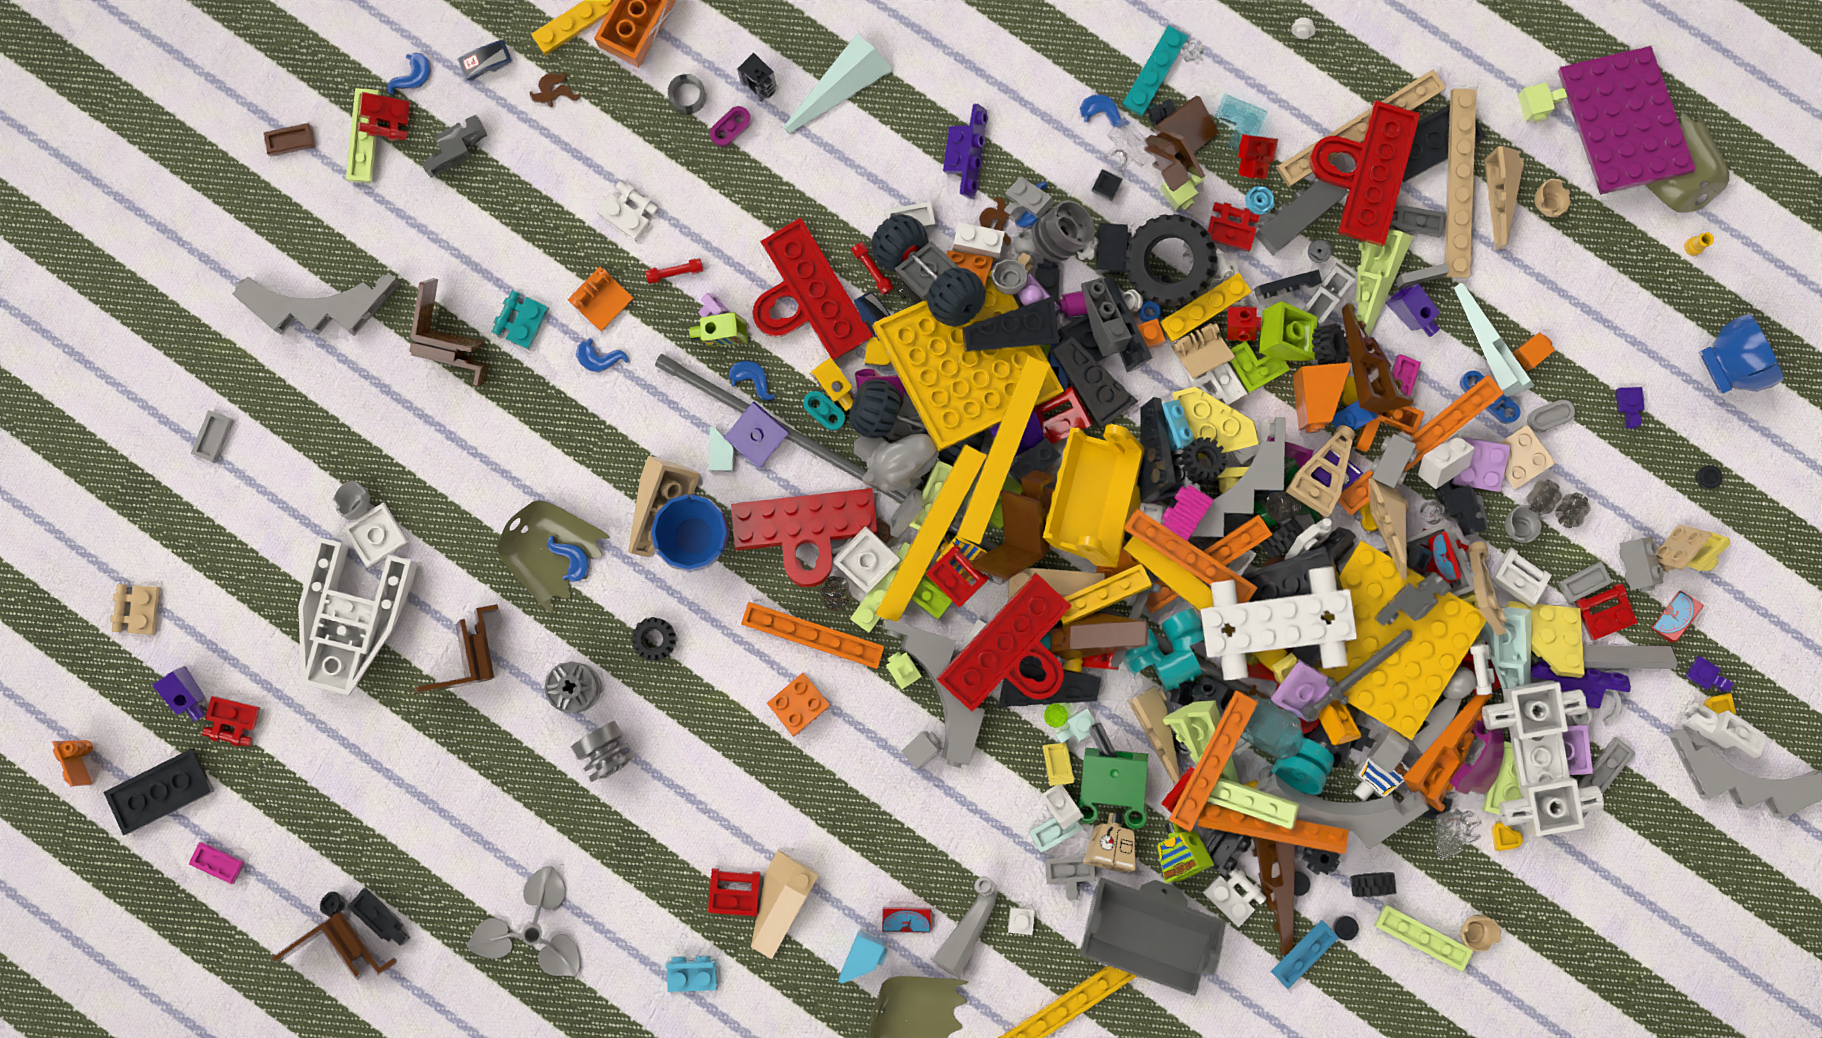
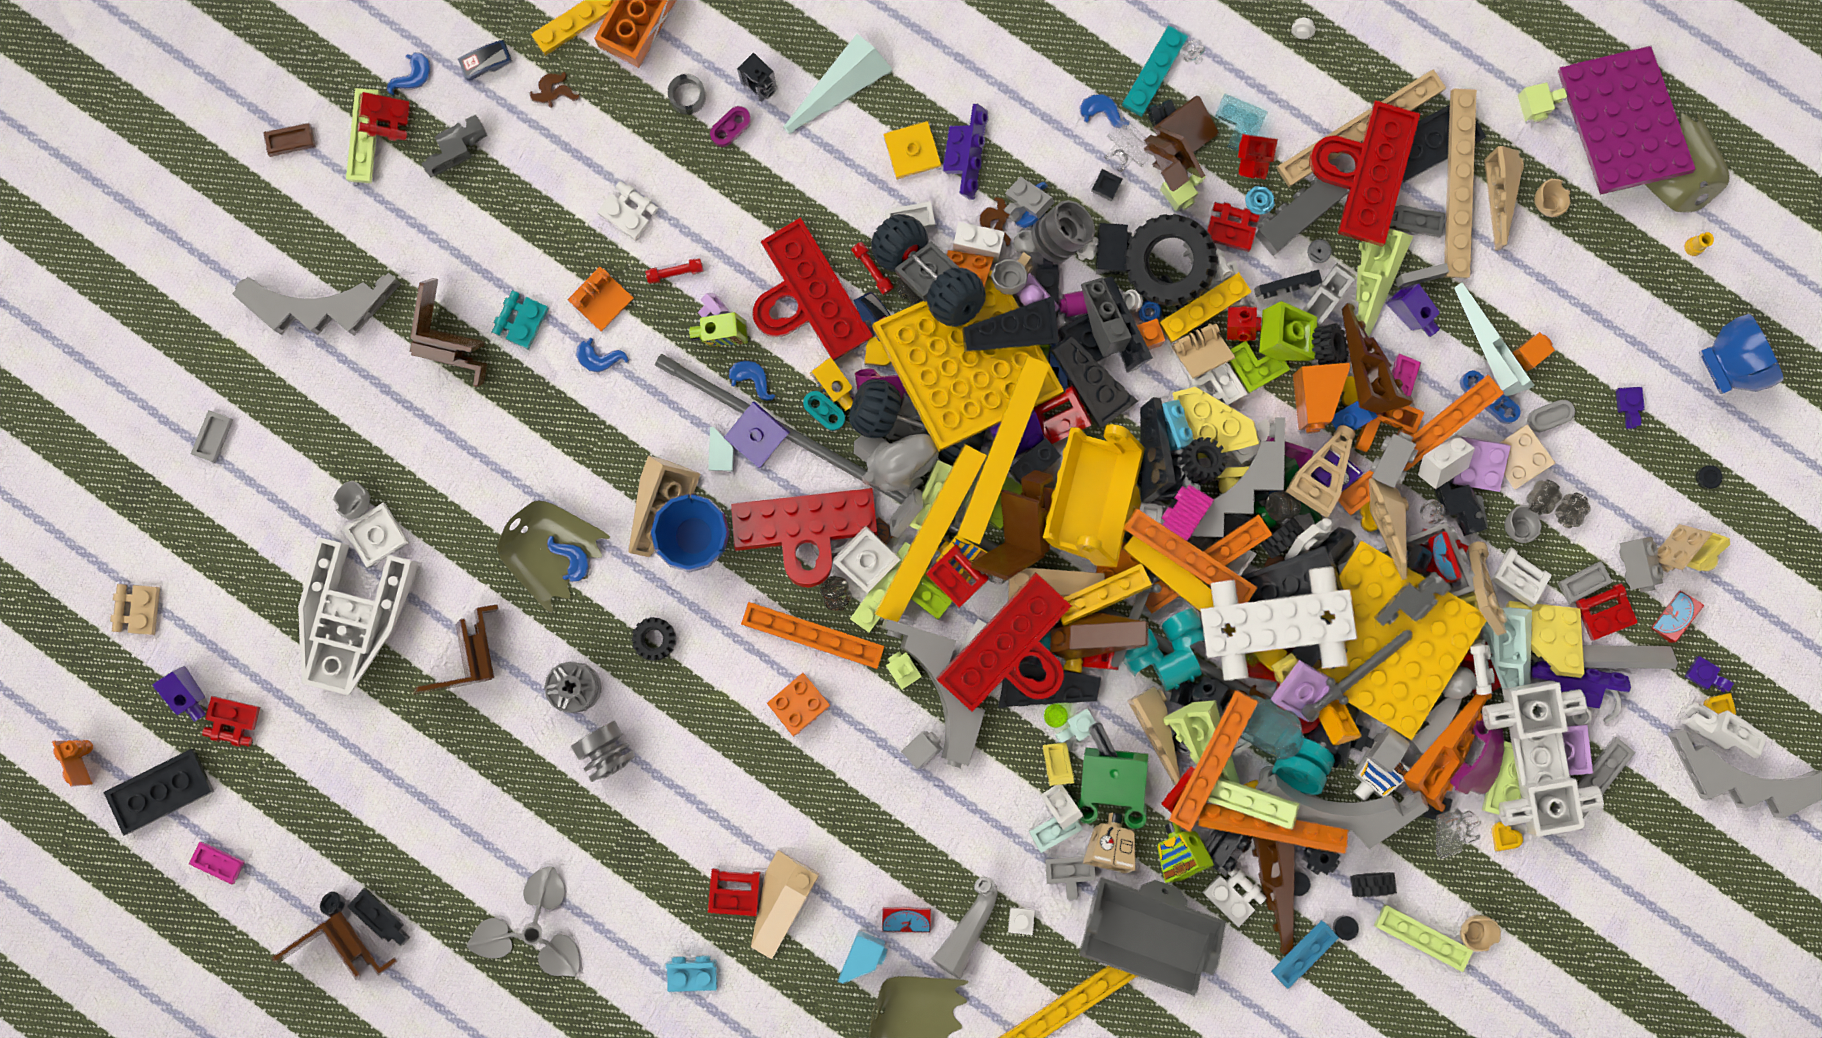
(912, 150): none -> yellow plate

